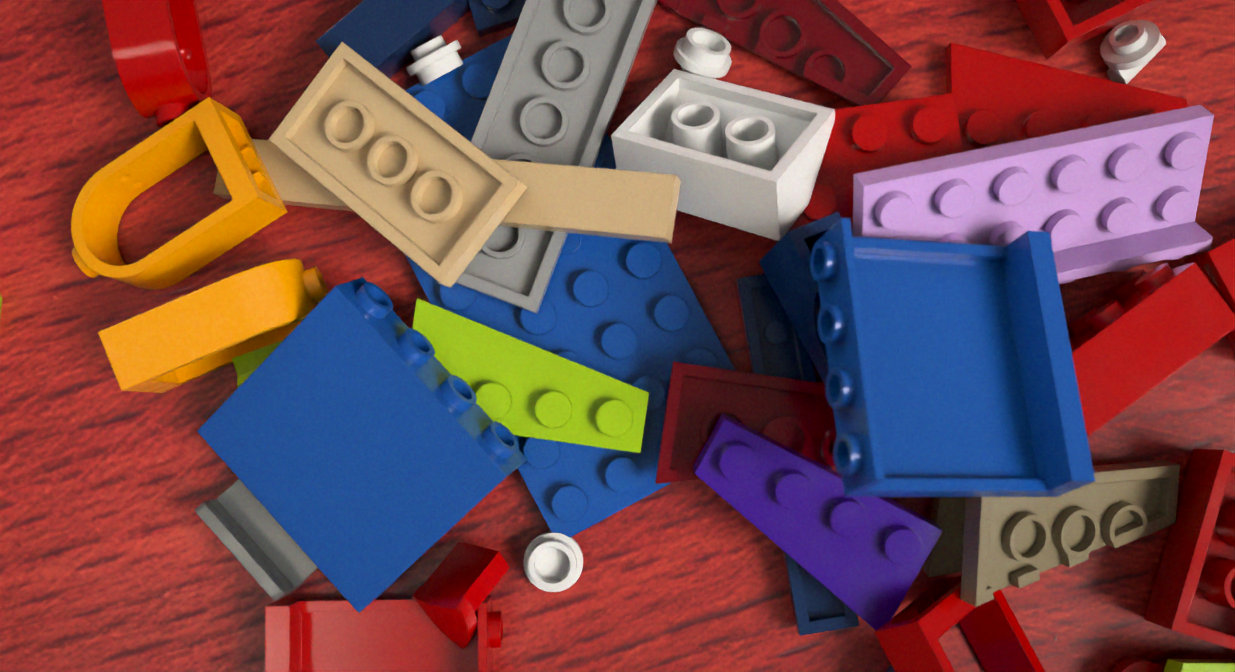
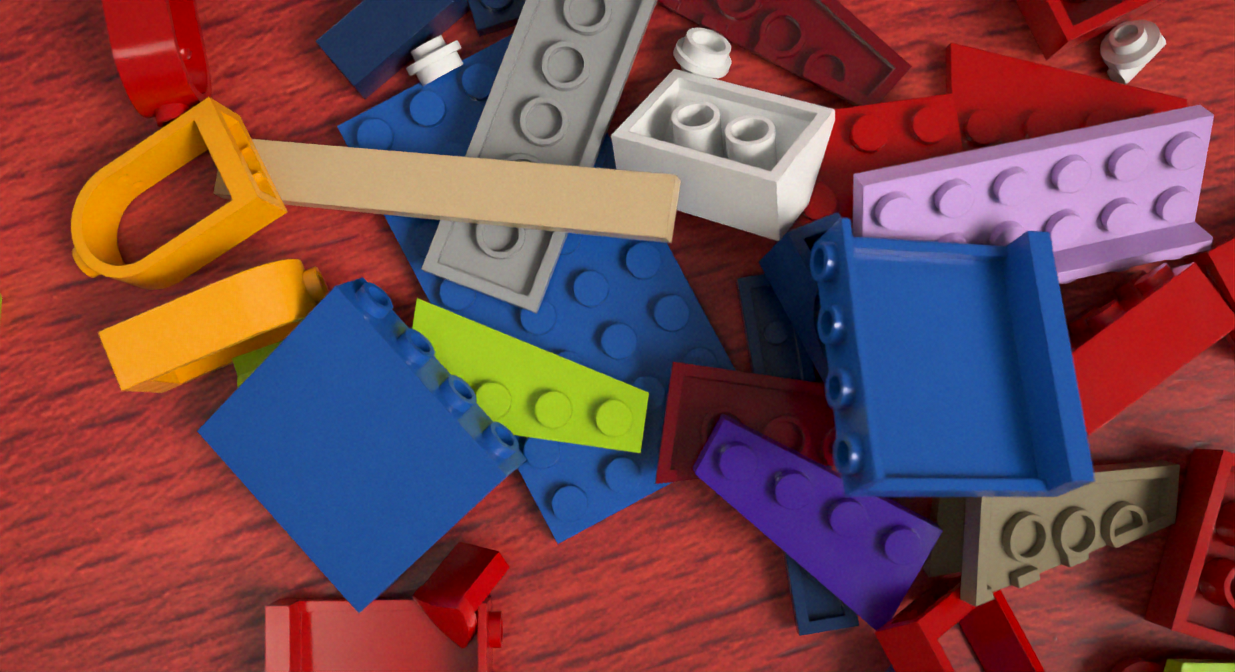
(257, 540): dark grey panel -> none
(397, 165): tan plate -> none
(553, 561): white plate -> none

